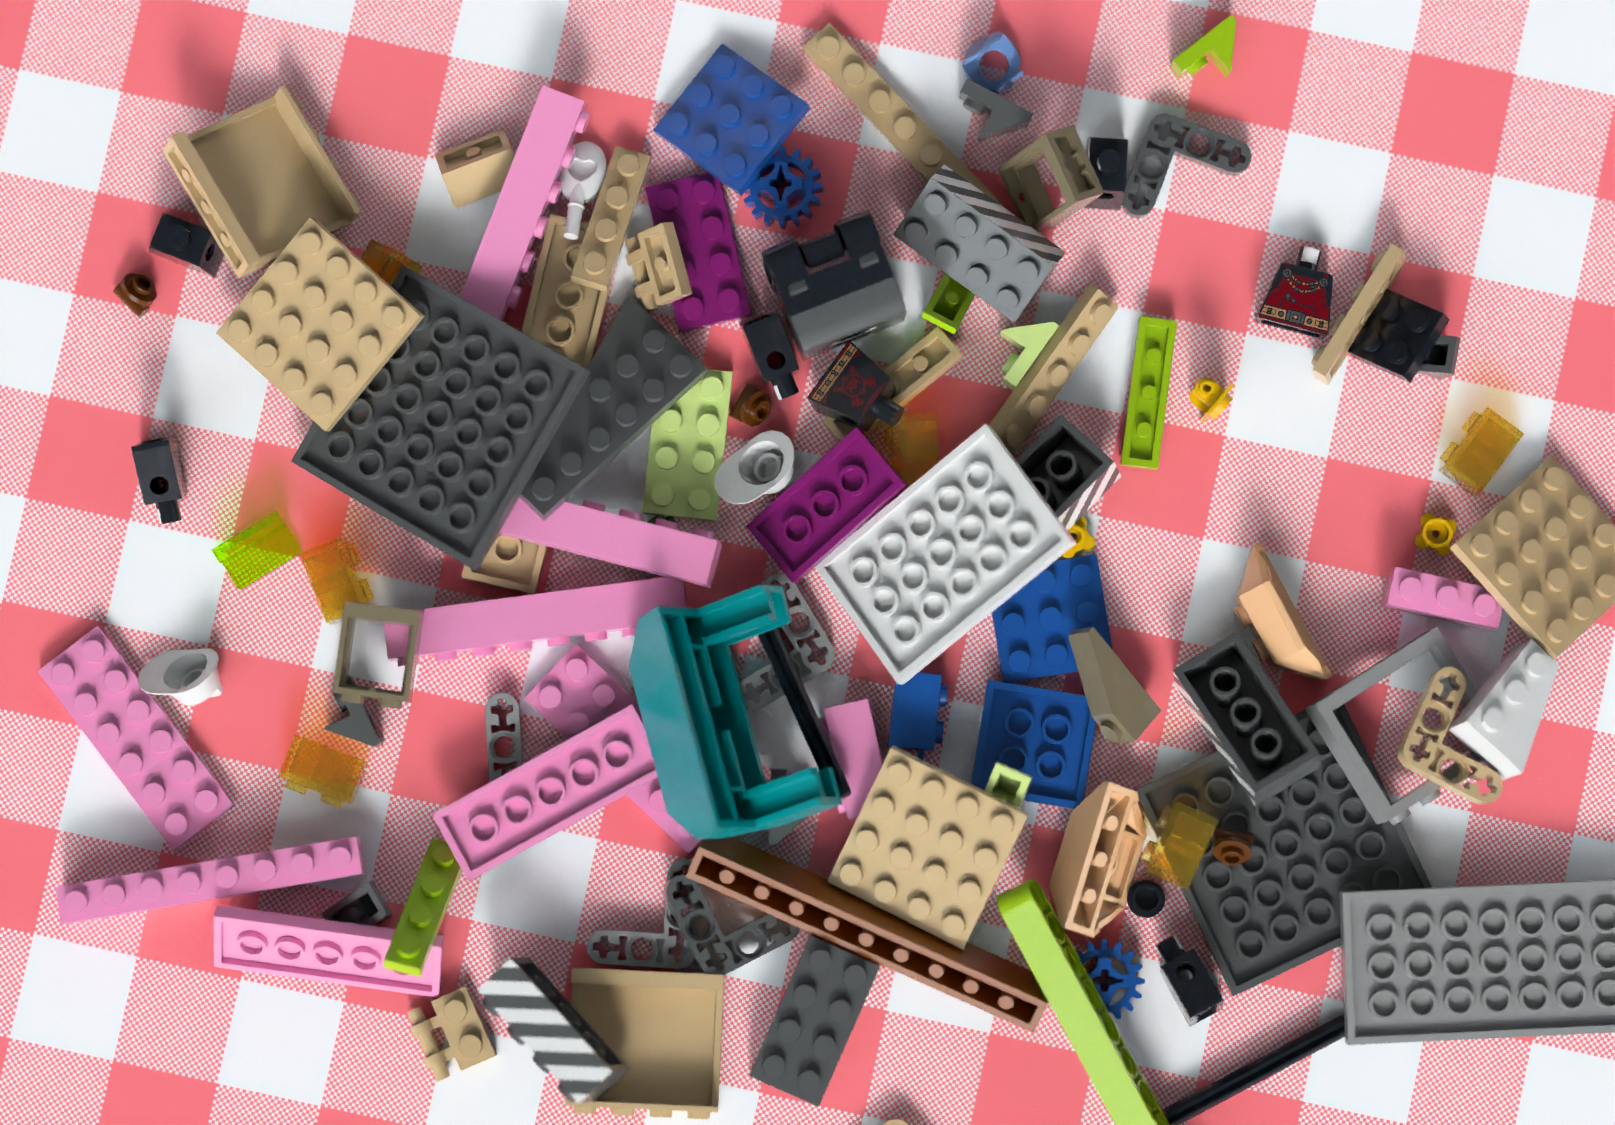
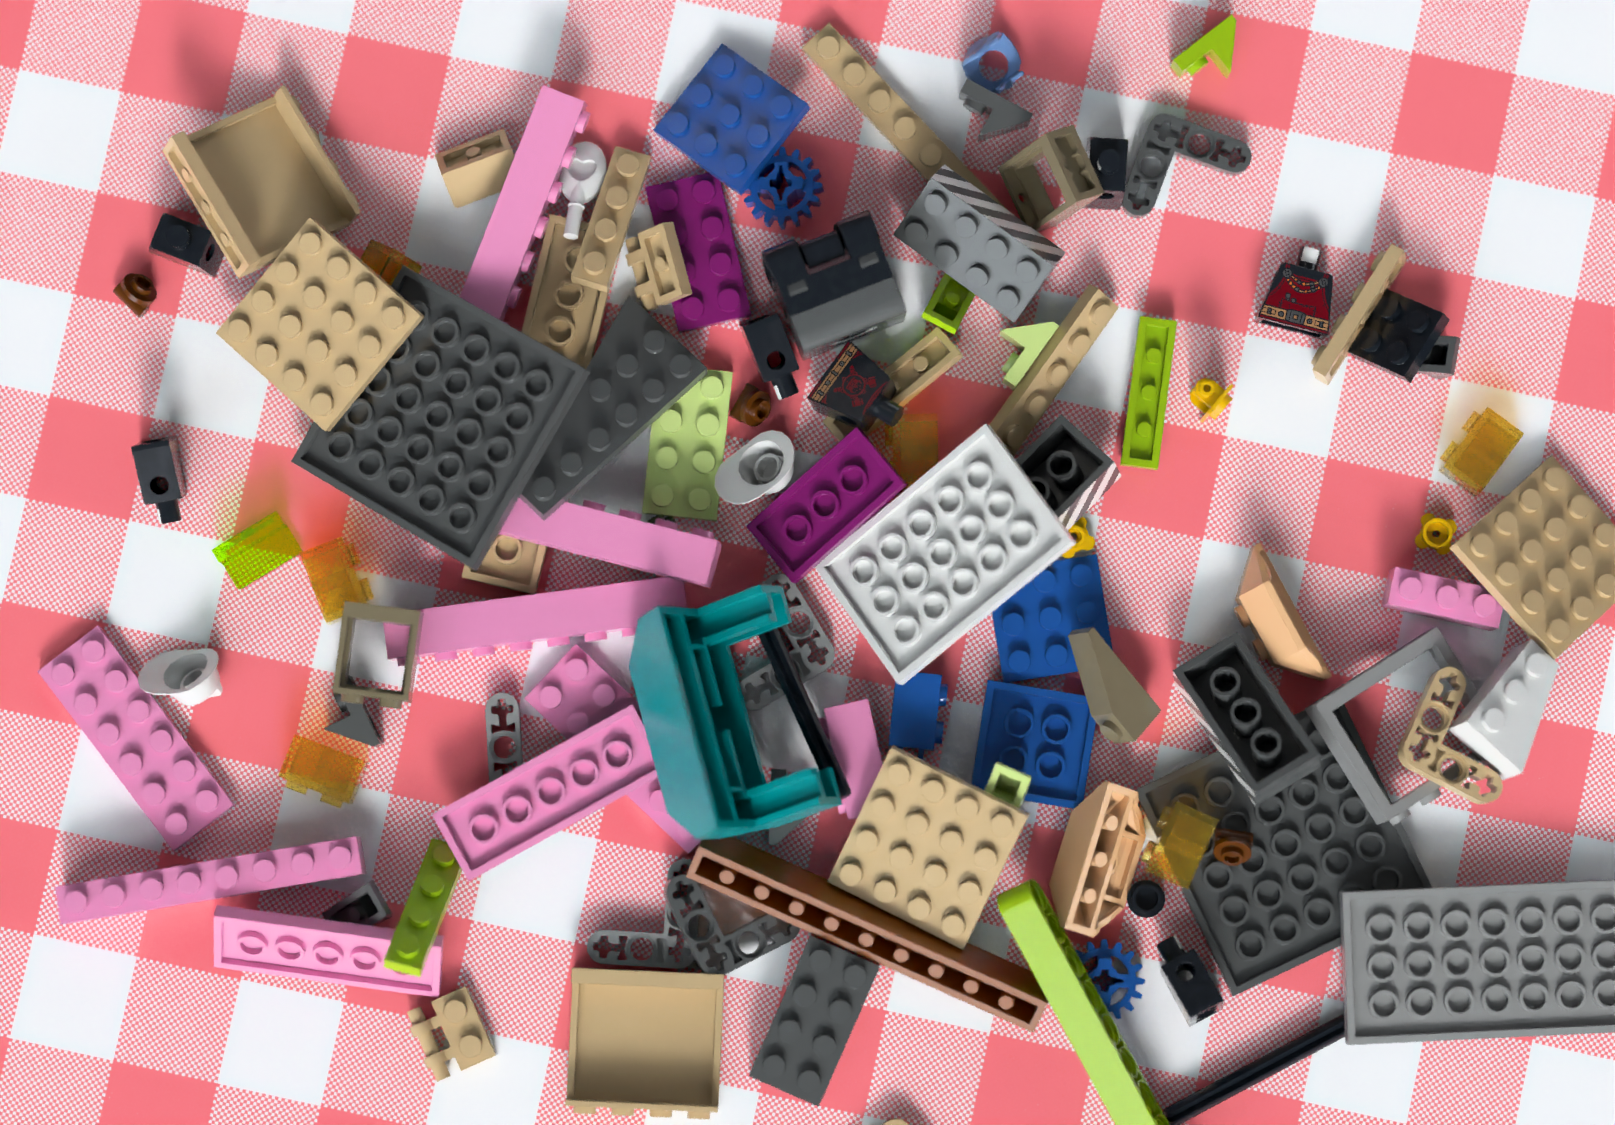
(552, 1030): dark grey brick -> none

